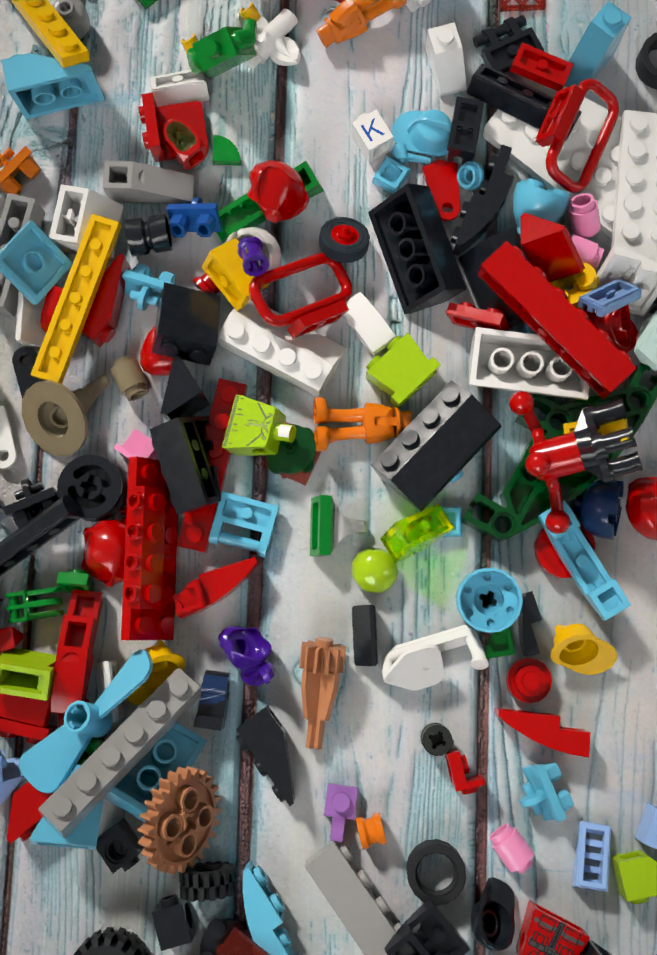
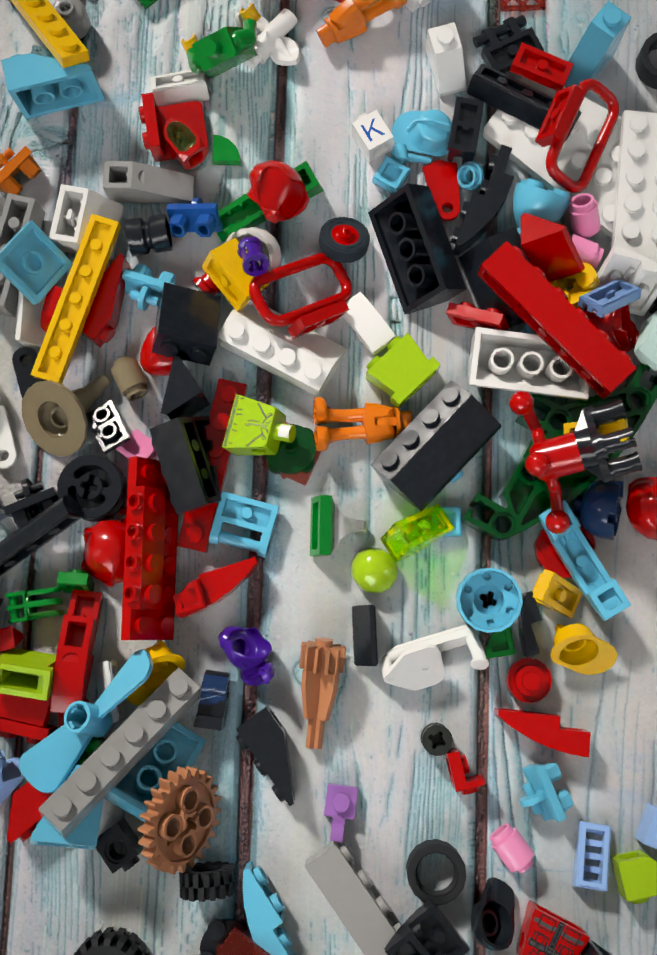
(108, 426): none -> slope
(173, 922): black brick -> none
(371, 830): orange wheel -> none
(556, 593): none -> yellow slope

